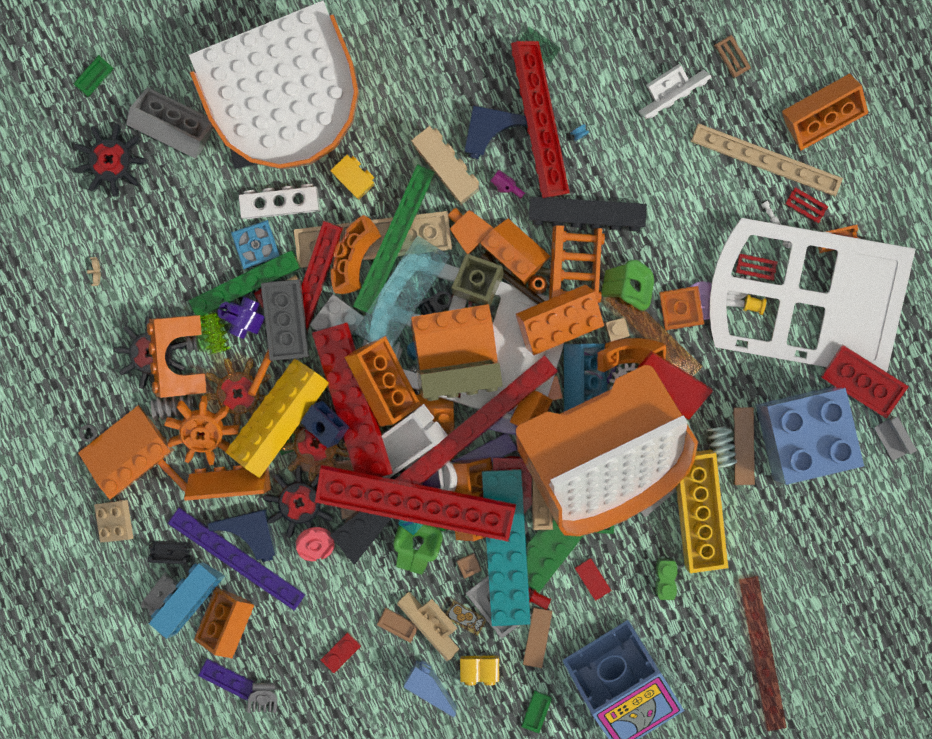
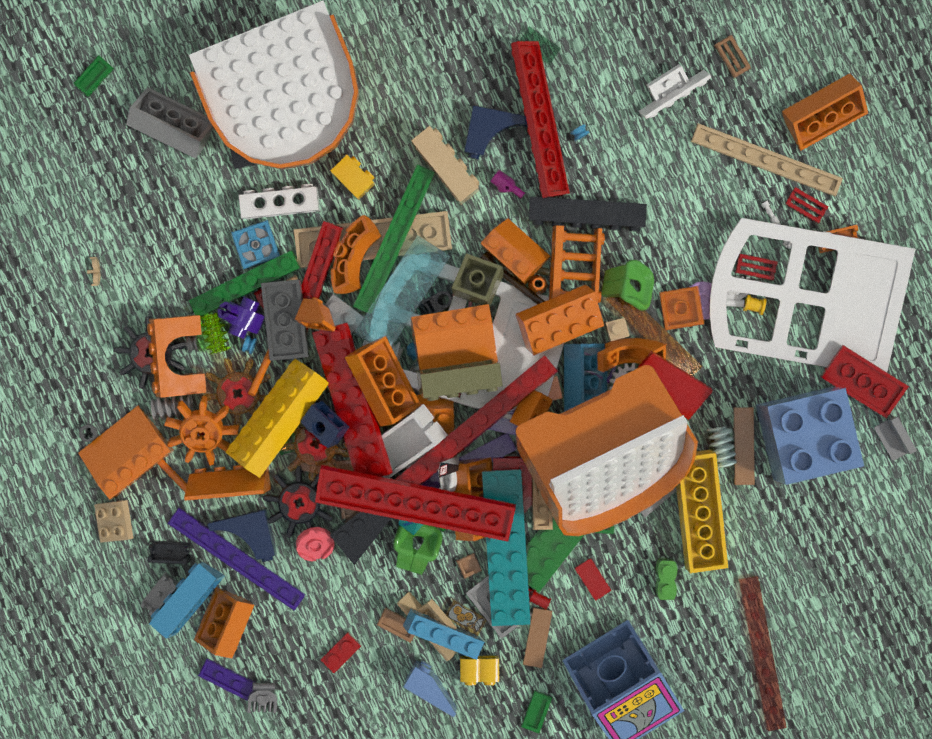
(120, 155): black gear -> none
(249, 344): none -> dark azure bush
(315, 315): none -> orange slope
(443, 635): none -> dark azure arch
(449, 466): none -> sticker
(468, 229): orange torso -> none

